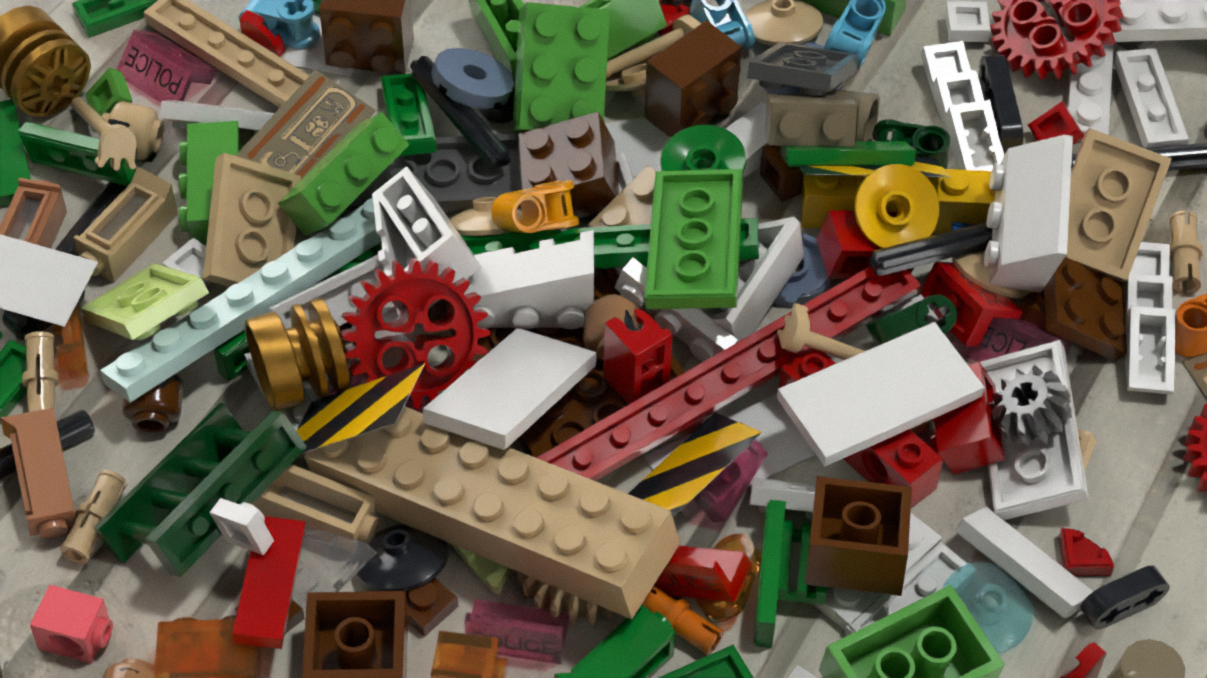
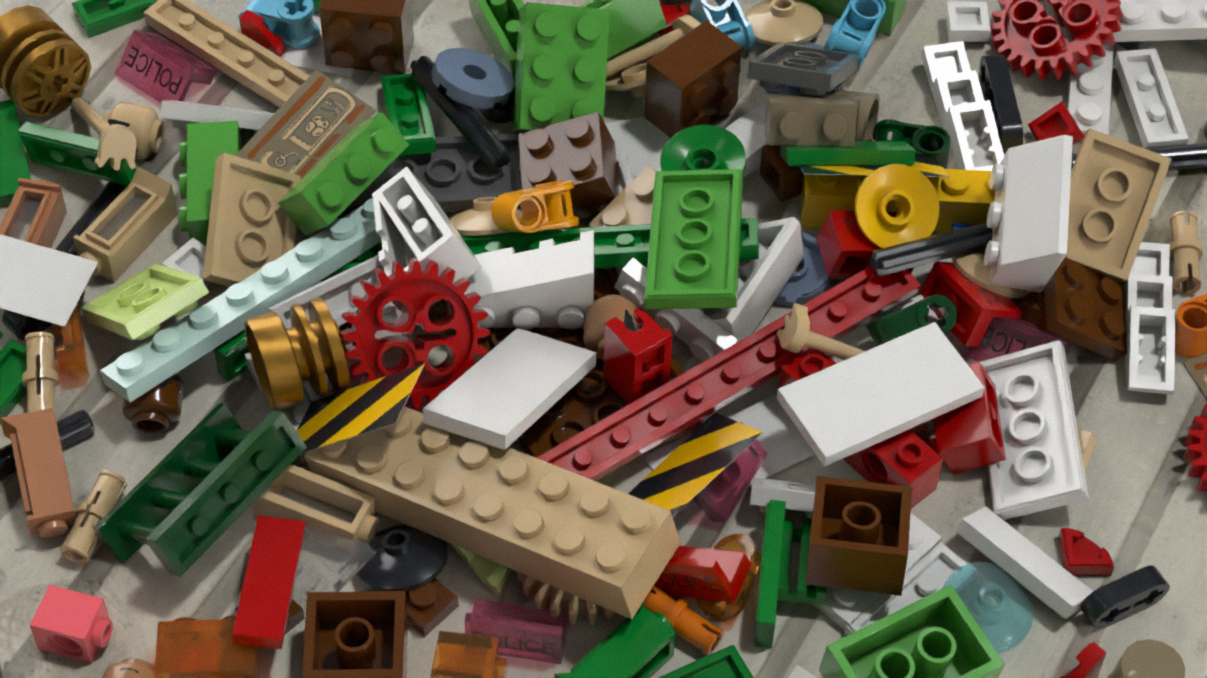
(108, 91): bright green plate -> none
(242, 525): white plate -> none
(1031, 406): flat silver gear -> none

